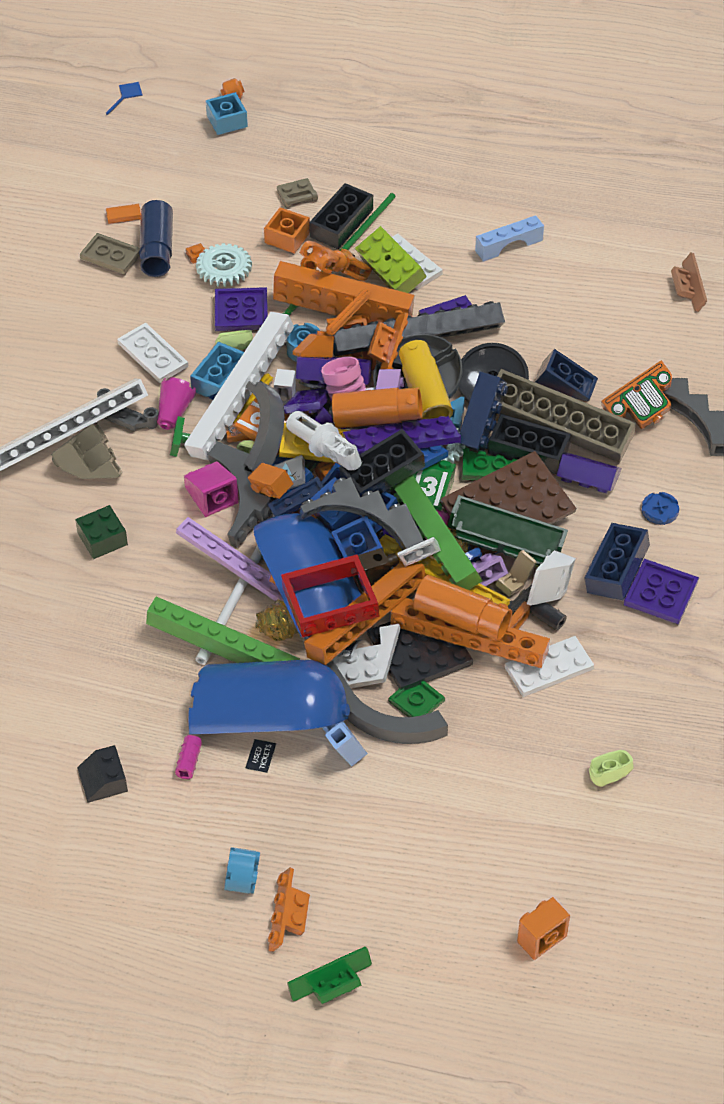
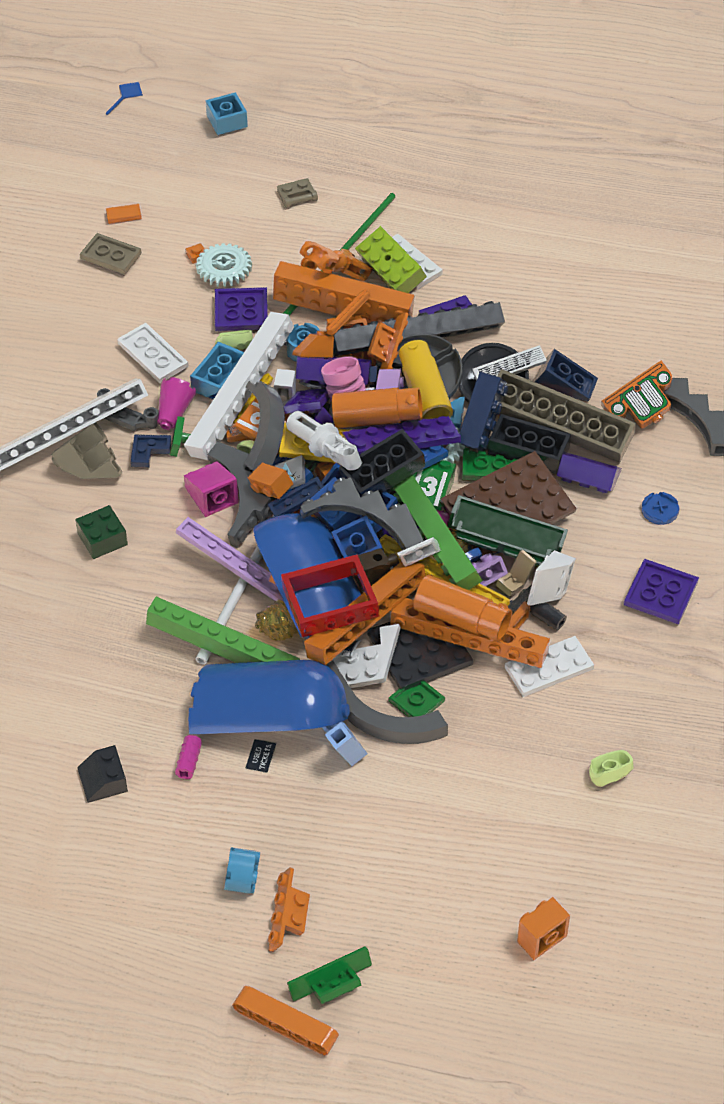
(146, 445): none -> dark blue plate
(156, 237): dark blue piece -> none
(232, 86): orange head -> none
(285, 1020): none -> orange beam
(286, 230): orange brick -> none
(341, 216): black brick -> none
(373, 376): none -> dark blue tile
(491, 243): light blue arch -> none
(514, 363): none -> white tile
(617, 561): dark blue brick -> none
(689, 282): nougat bracket -> none

